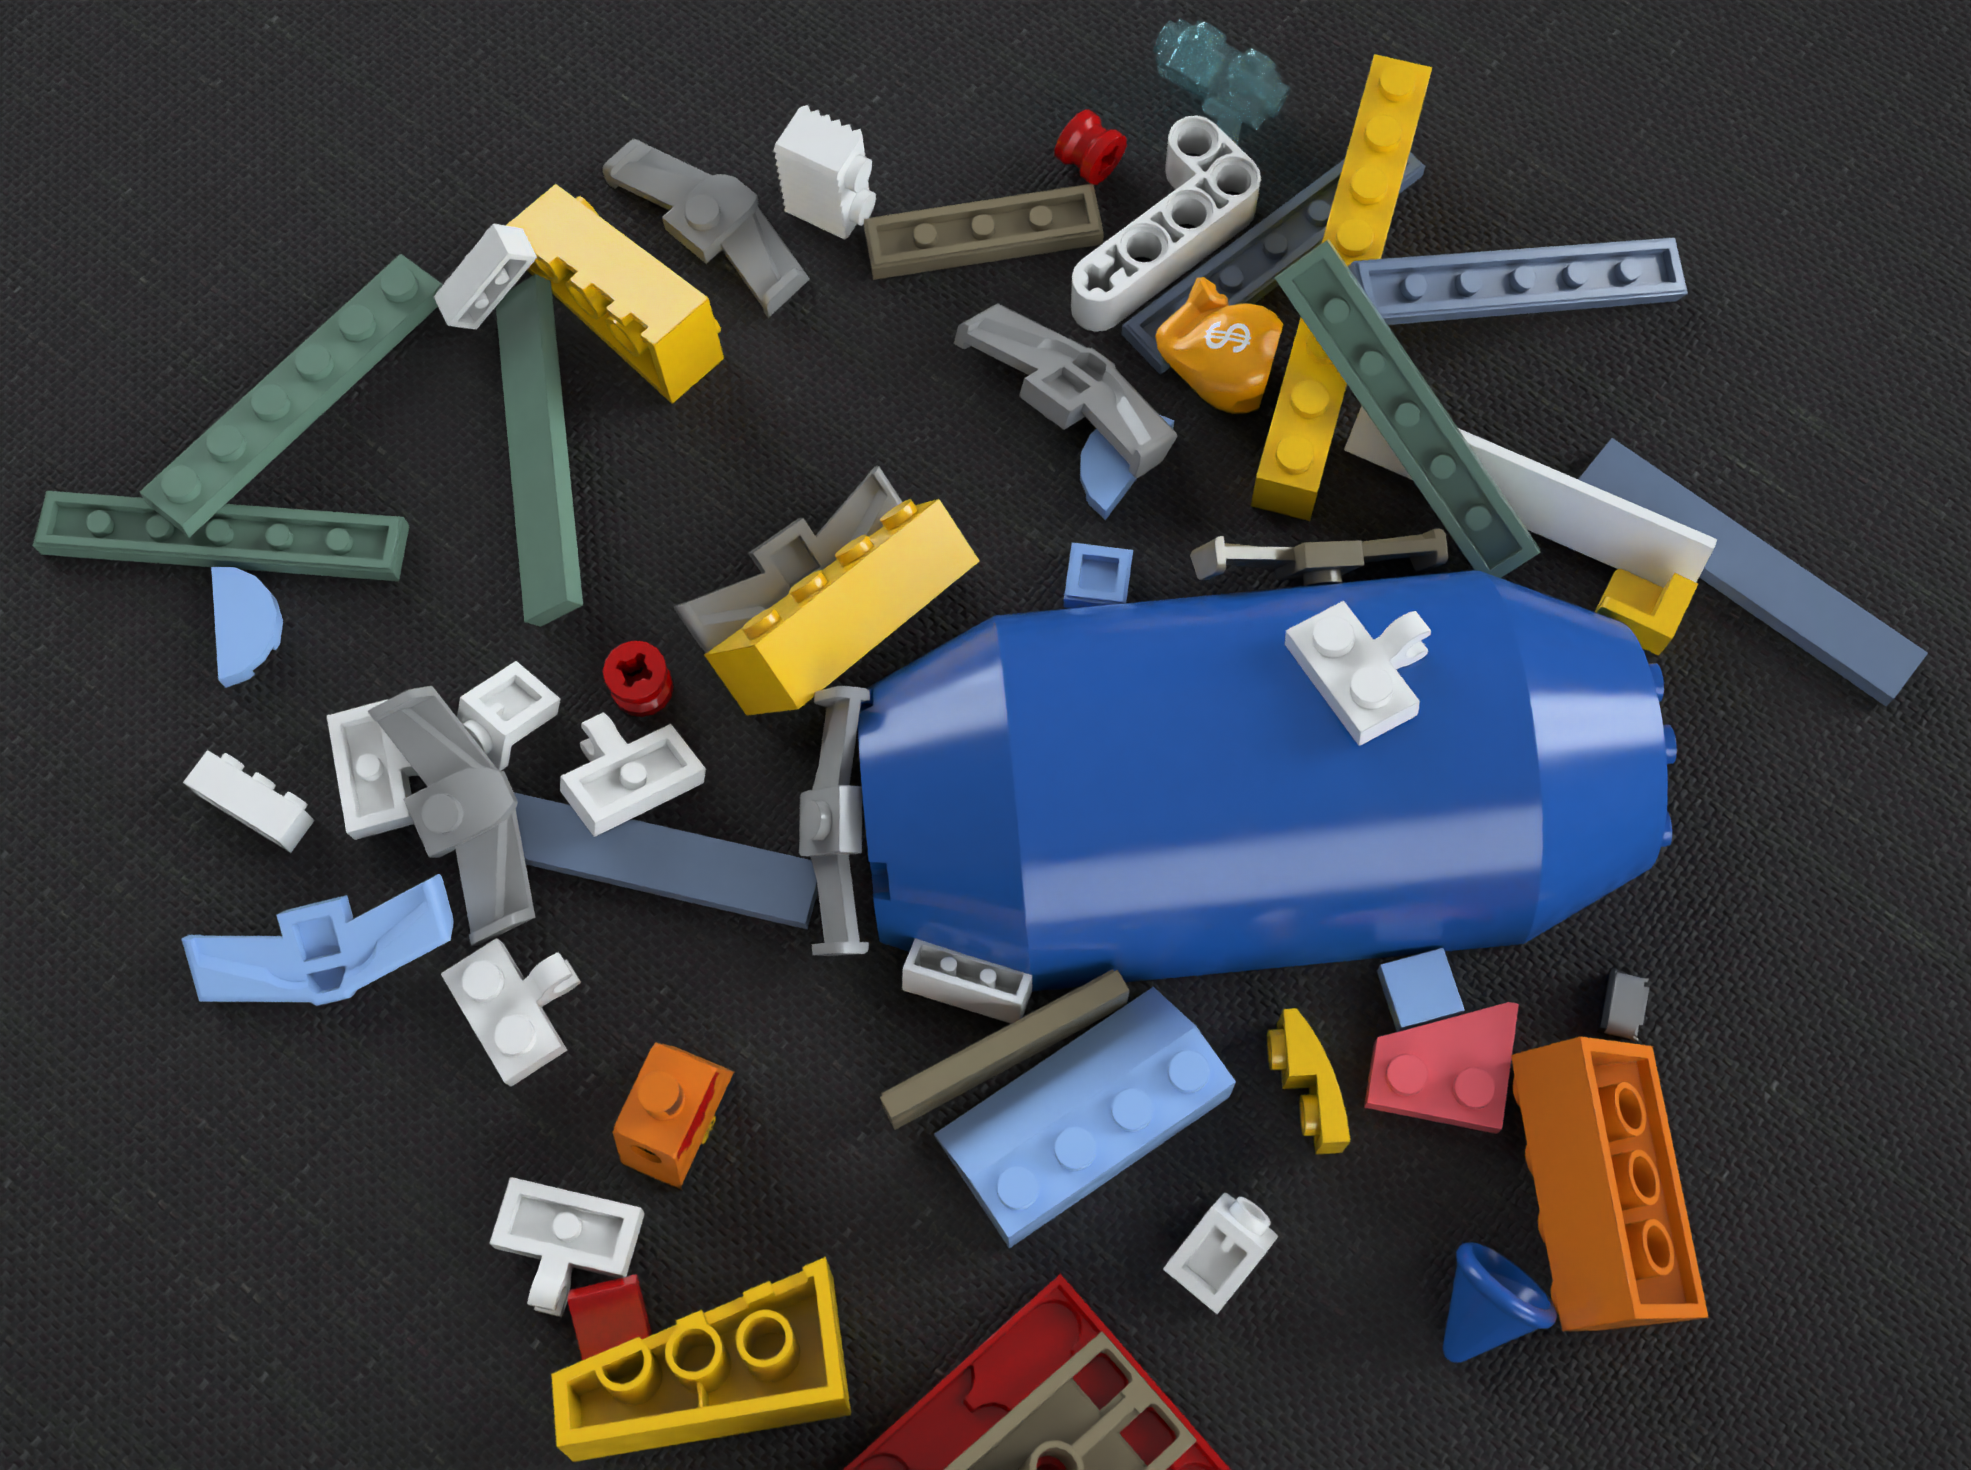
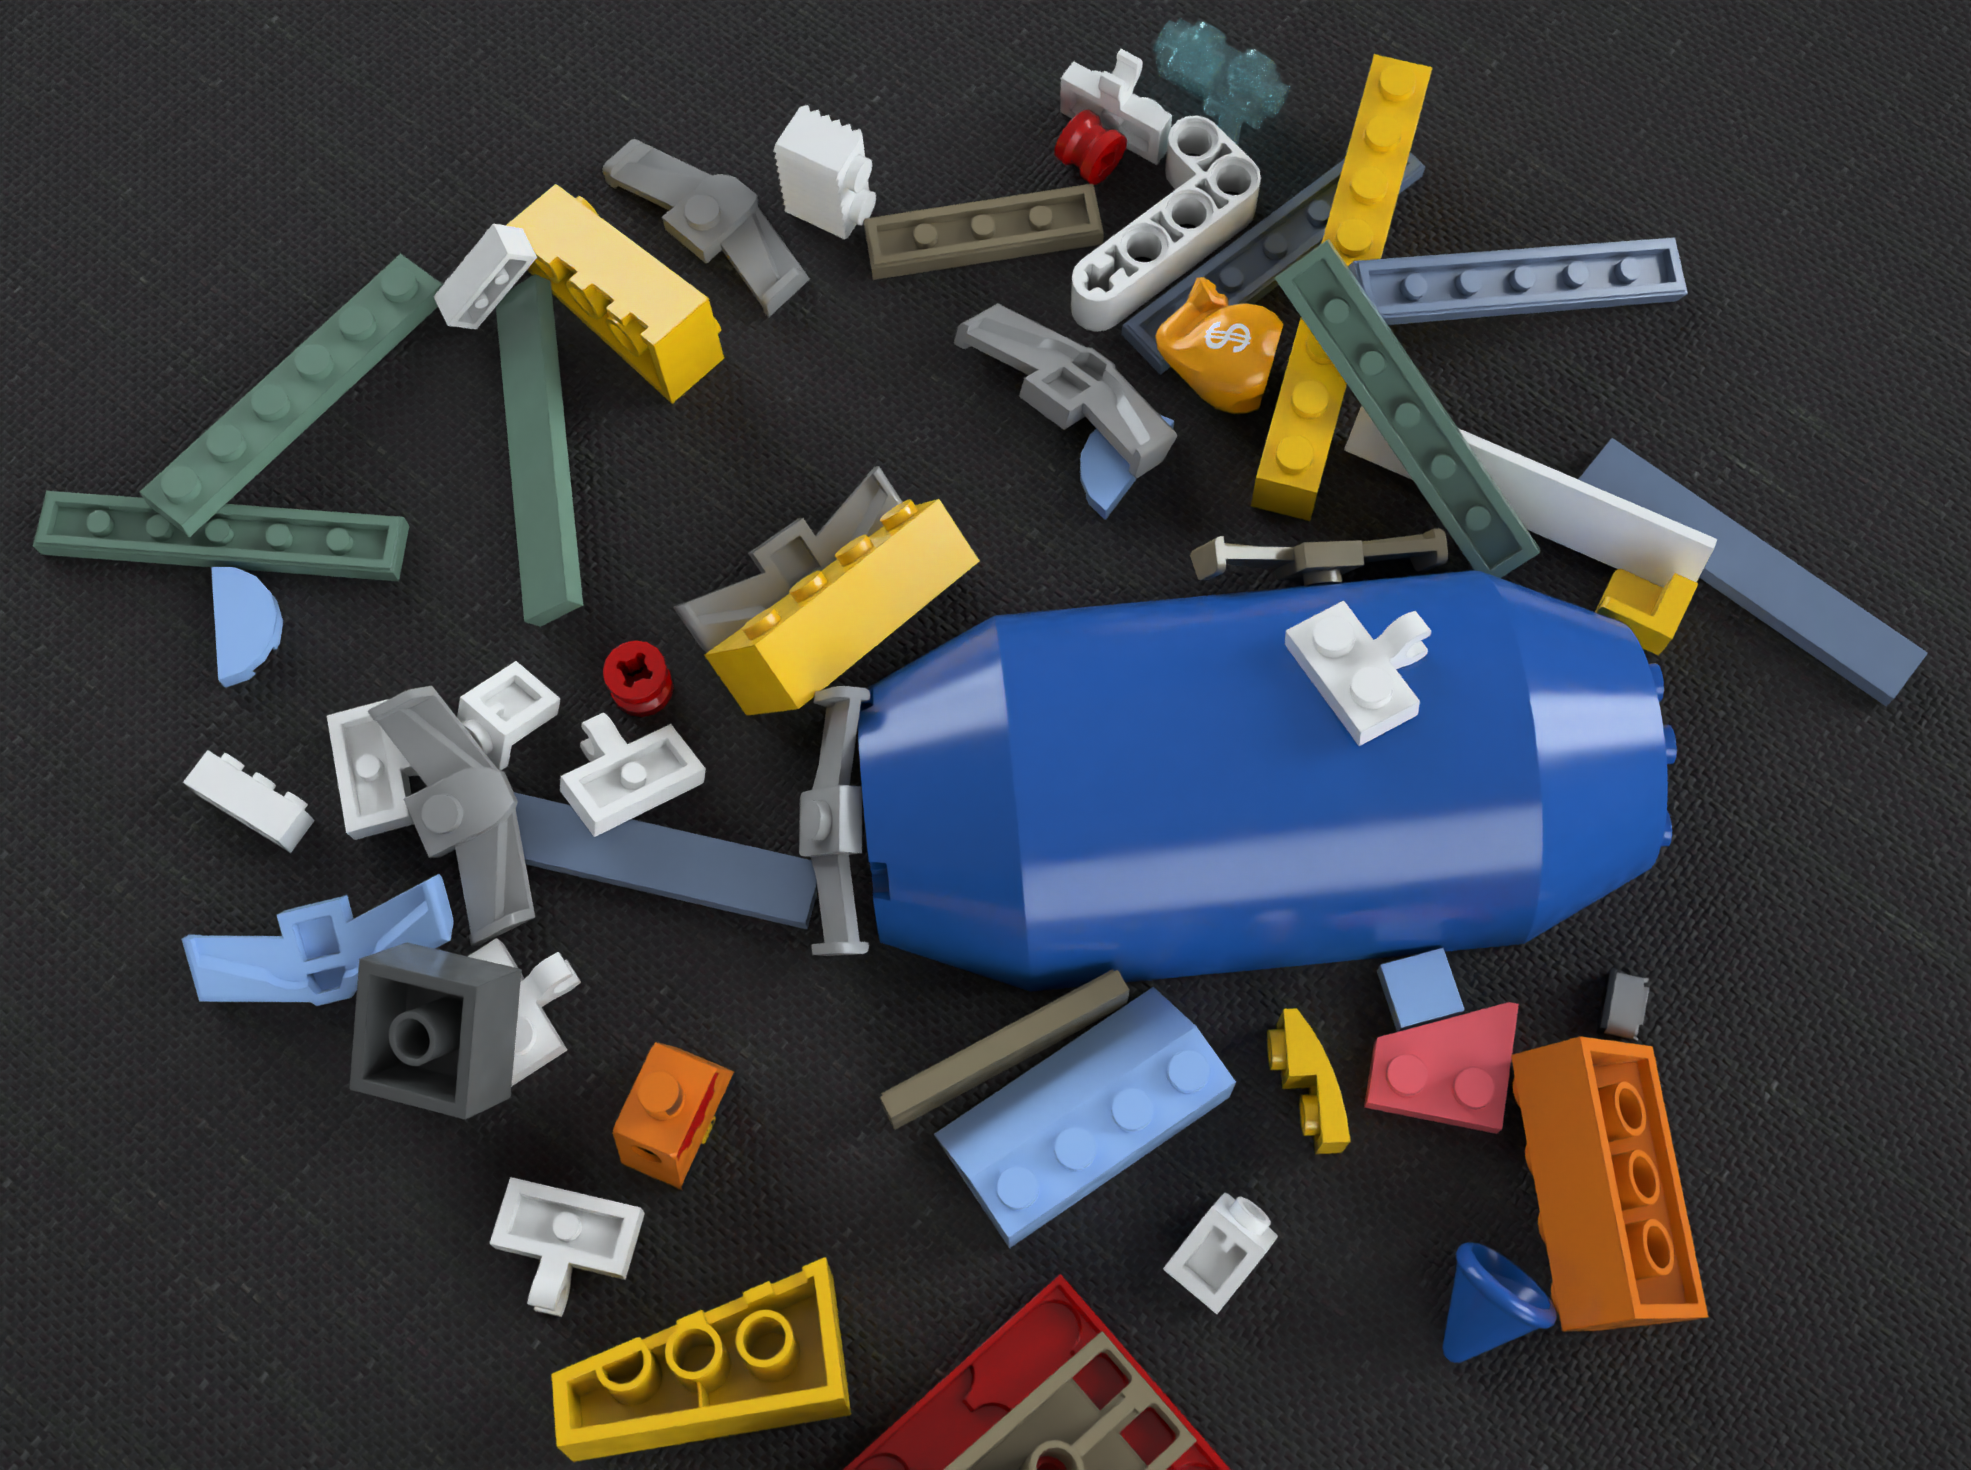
(435, 1029): none -> dark grey brick
(608, 1314): red tile -> none
(966, 982): white piece -> none
(1097, 576): light blue tile -> none
(1112, 99): none -> white plate

